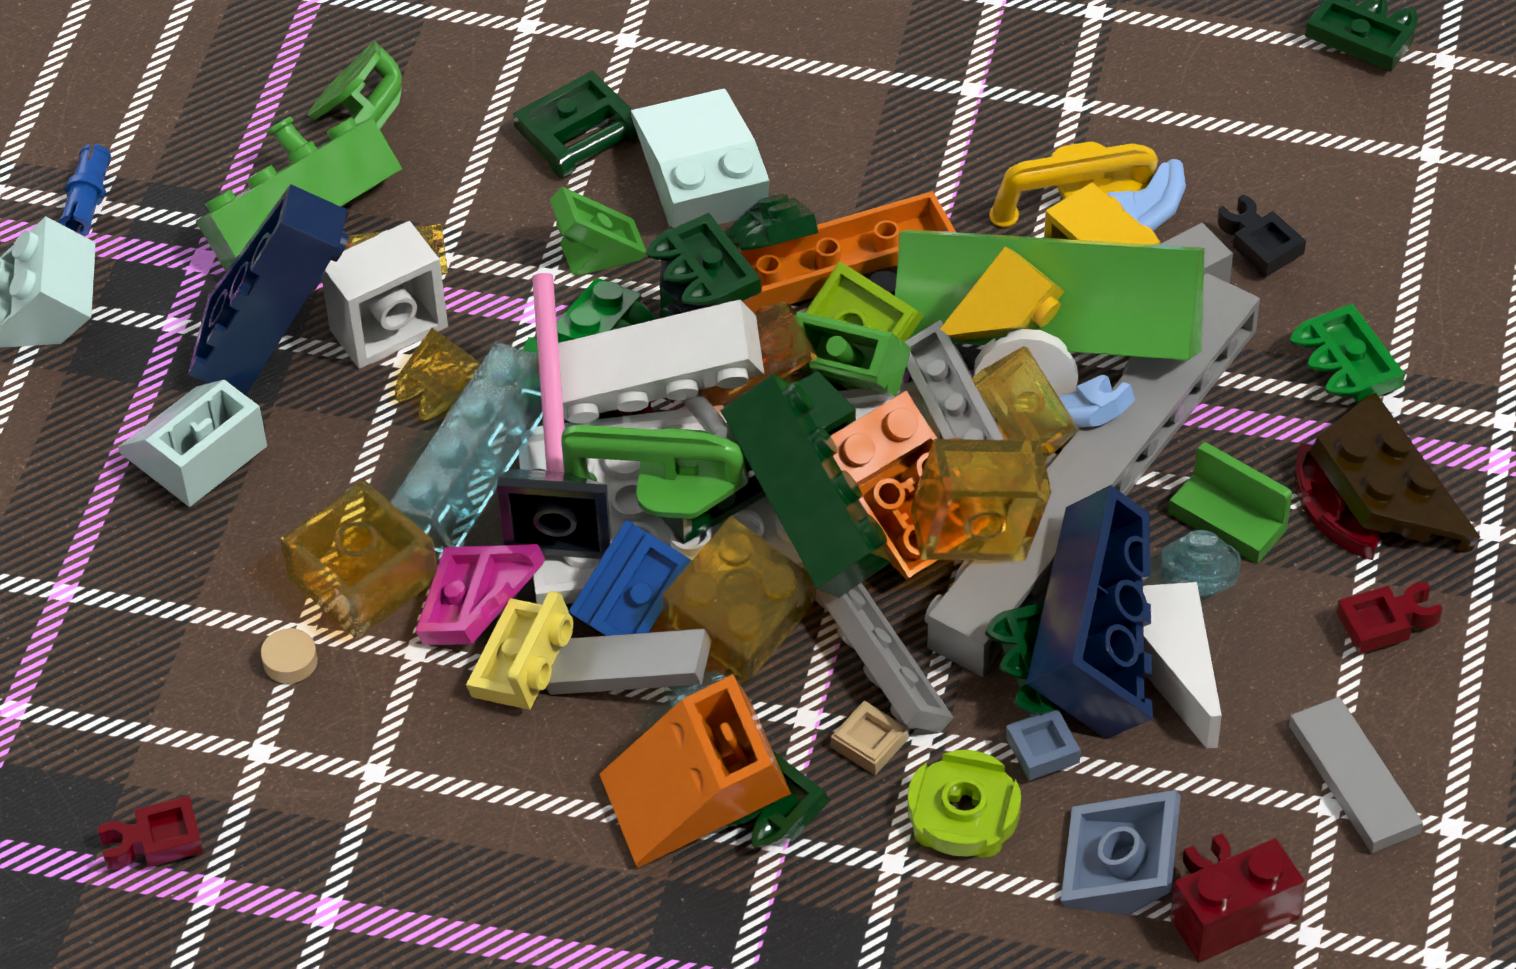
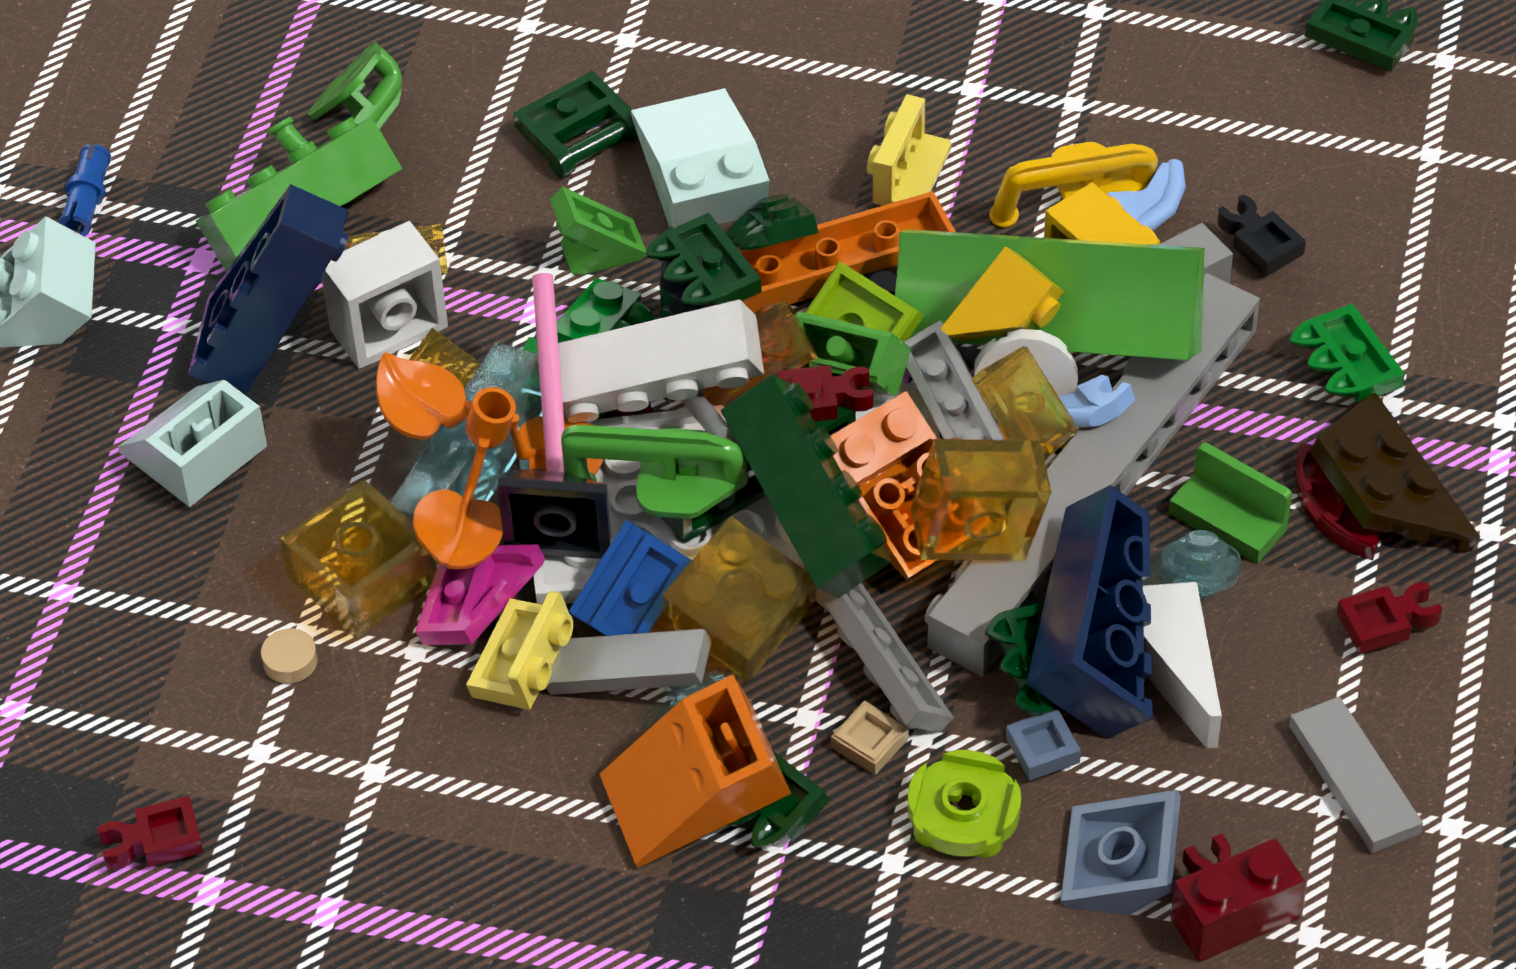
(415, 402): none -> orange plant
(832, 392): none -> dark red plate
(907, 158): none -> light yellow bracket

